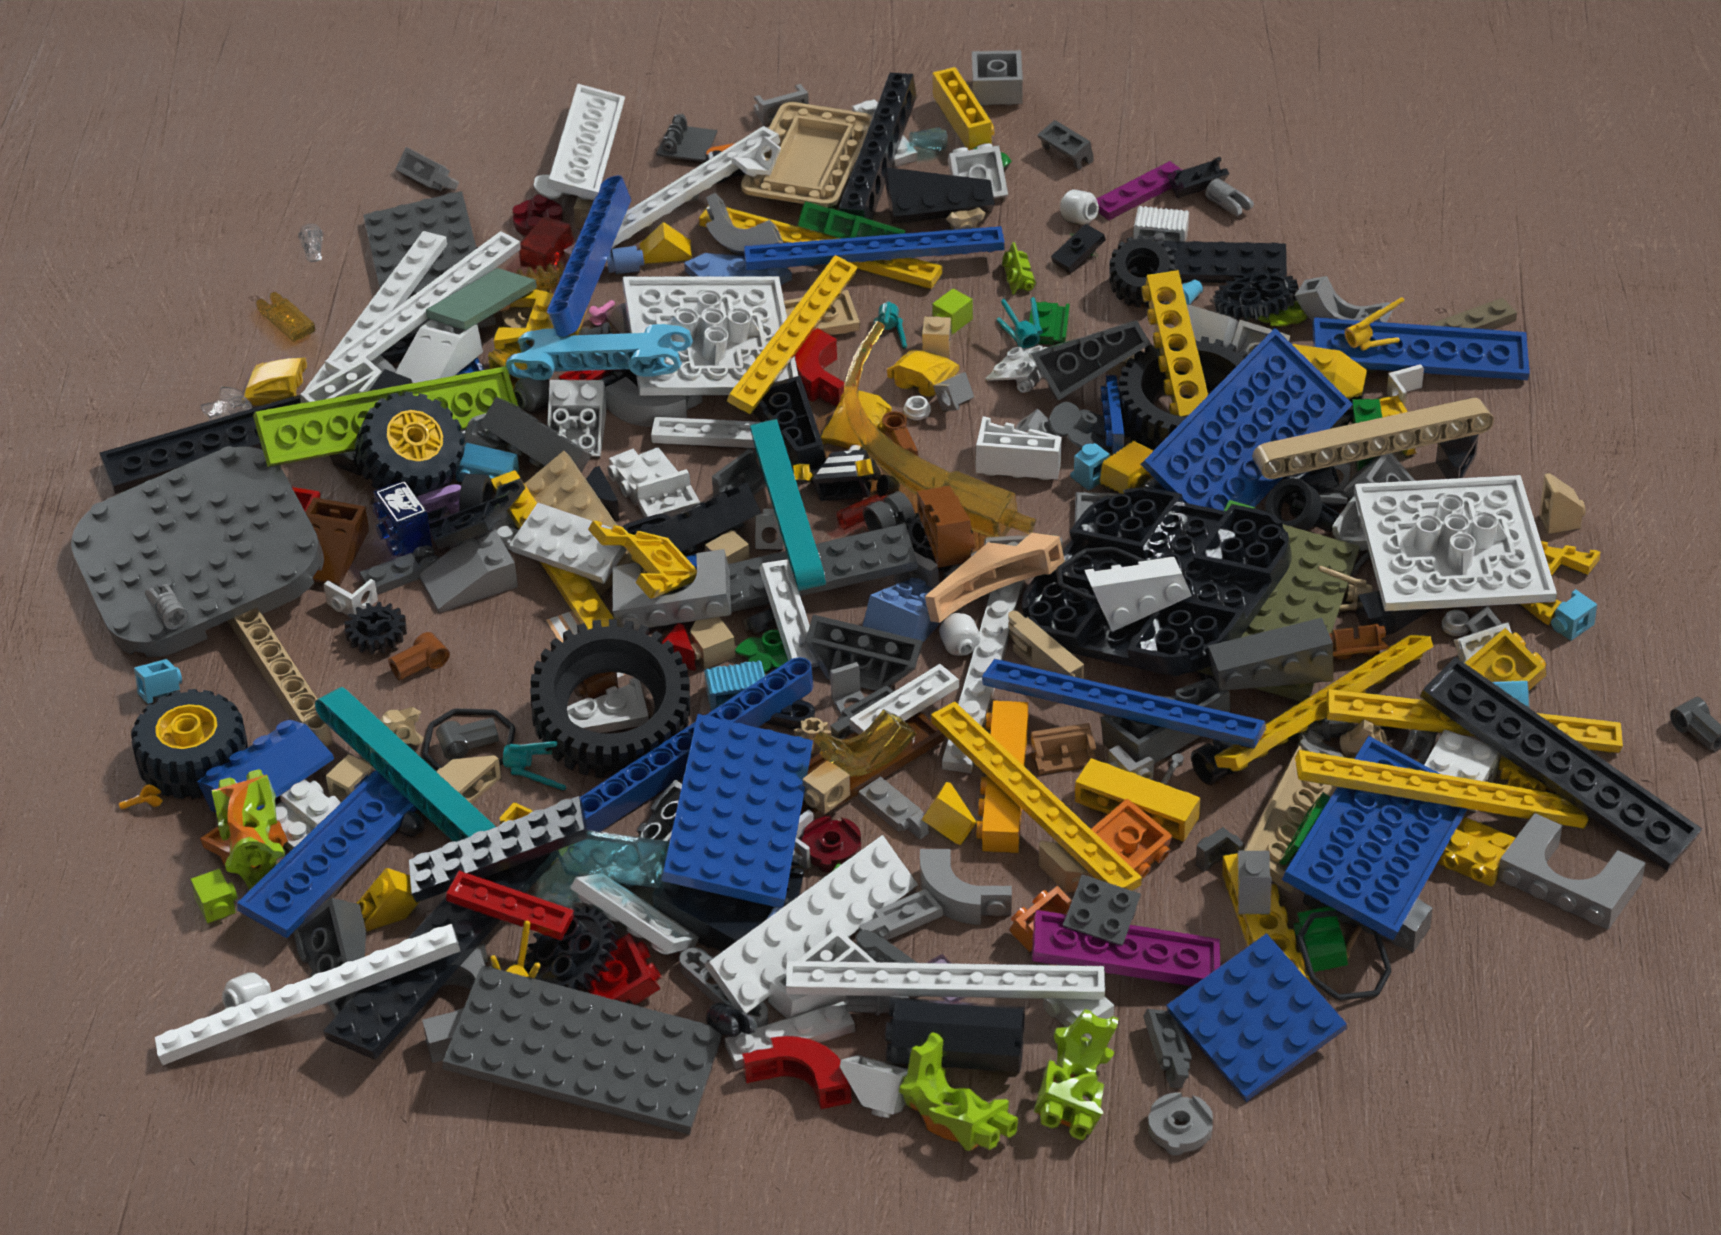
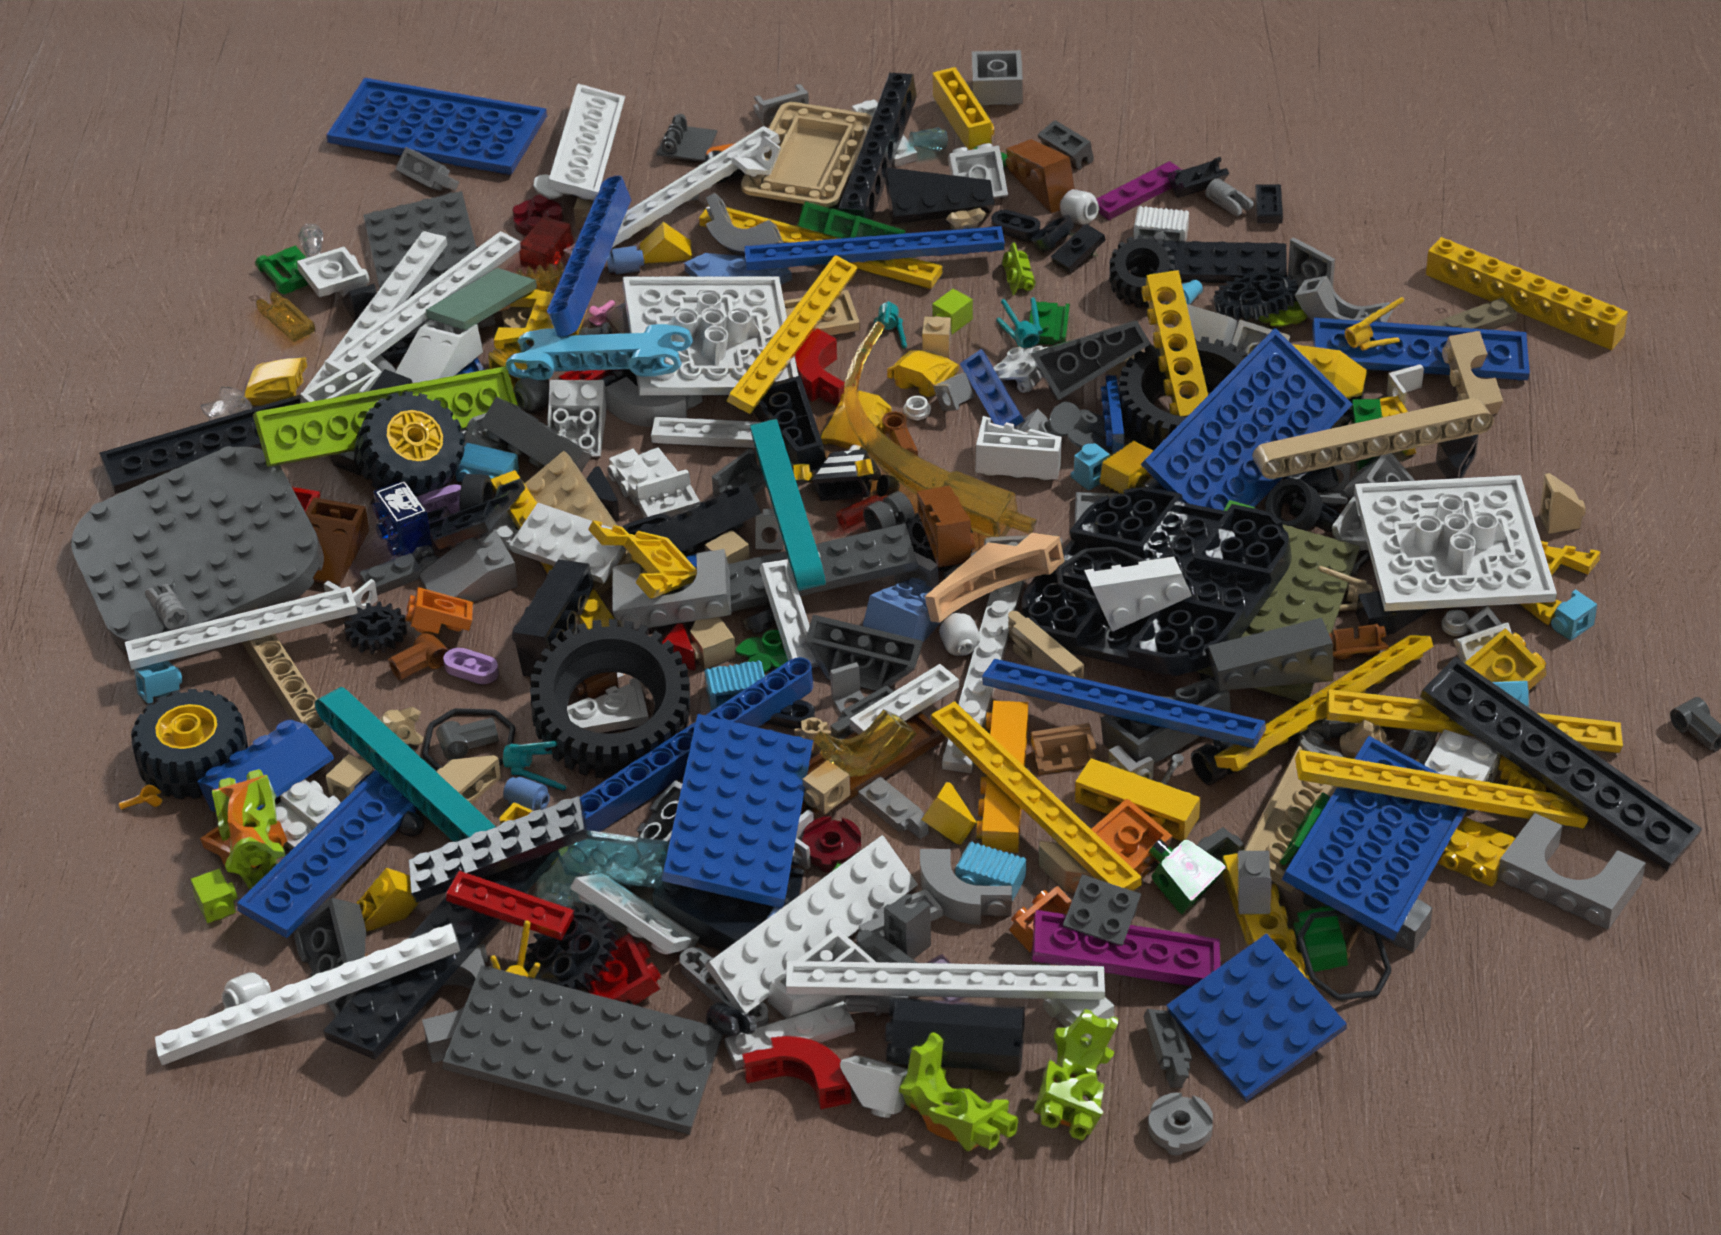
(240, 627): none -> white plate
(287, 263): none -> green plate
(333, 272): none -> white plate
(358, 300): none -> black slope
(431, 609): none -> orange plate
(437, 125): none -> blue plate
(471, 665): none -> lavender plate
(526, 793): none -> medium blue brick
(552, 611): none -> black wedge
(908, 927): none -> dark grey hinge
(991, 390): none -> blue plate
(991, 868): none -> medium azure brick
(1016, 224): none -> black plate
(1041, 171): none -> dark orange wedge
(1052, 232): none -> black plate
(1184, 872): none -> torso
(1269, 203): none -> black plate
(1308, 262): none -> light grey slope
(1463, 354): none -> tan arch
(1527, 293): none -> yellow brick

